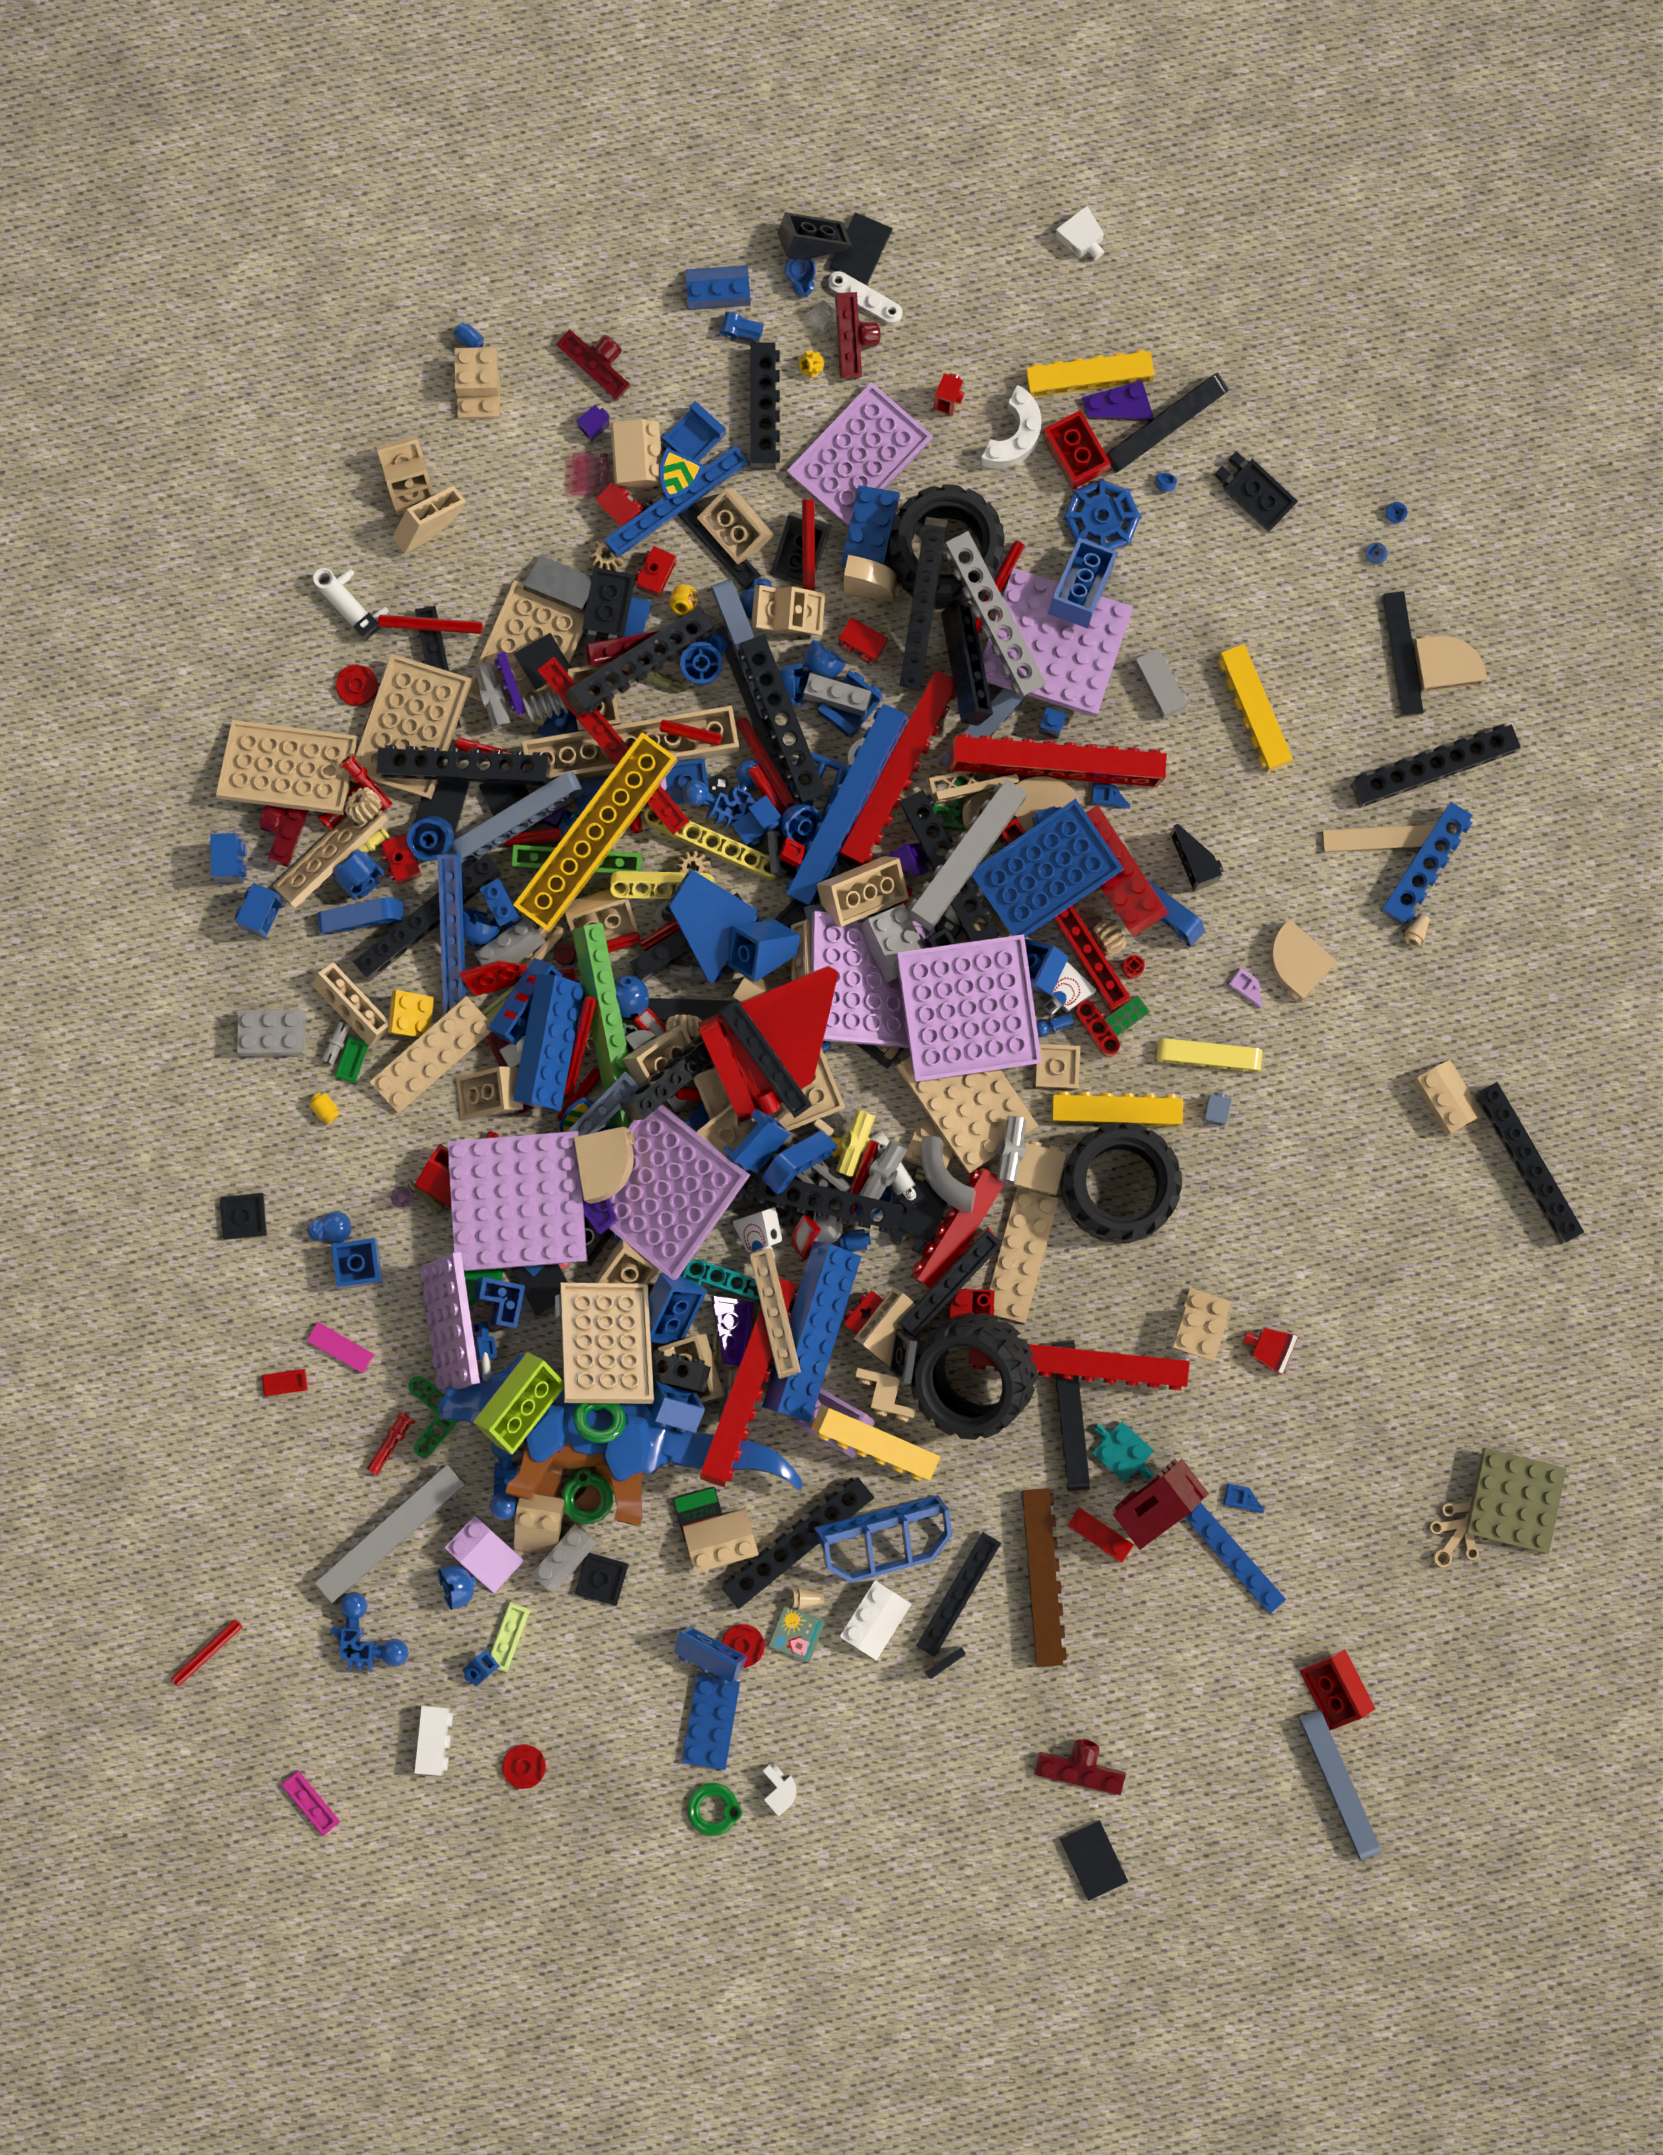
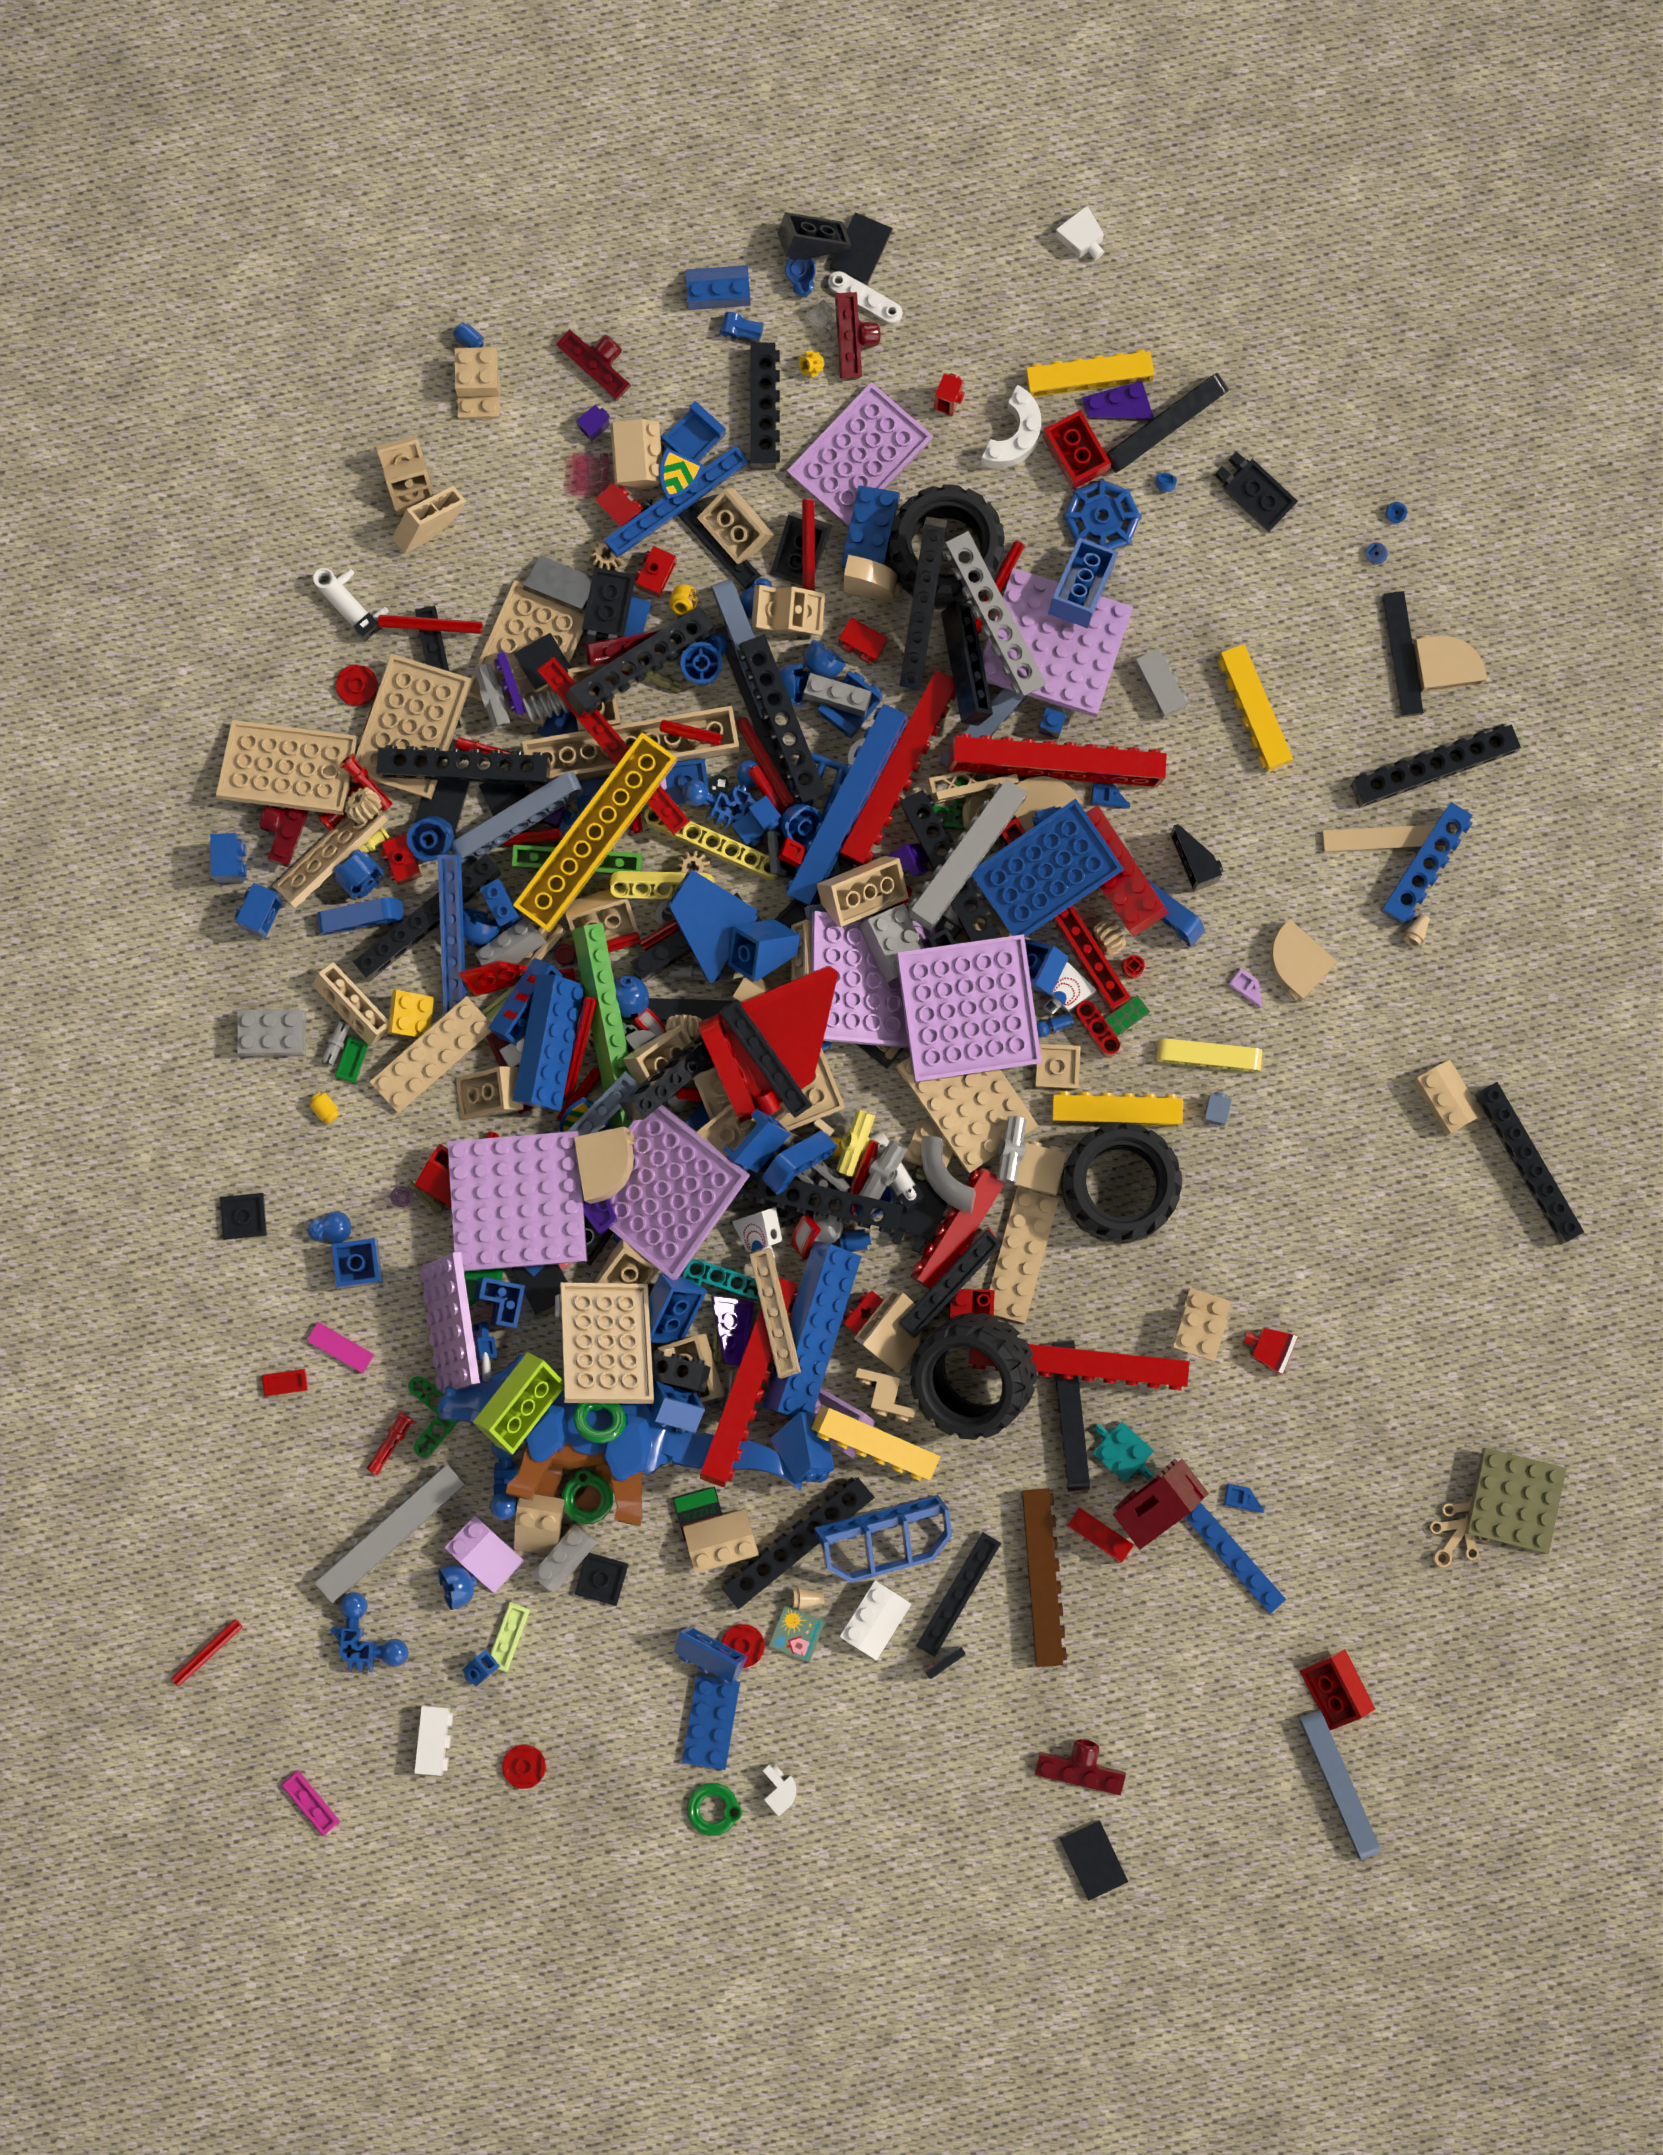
(802, 1451): none -> blue slope
(903, 1356): black tile -> none

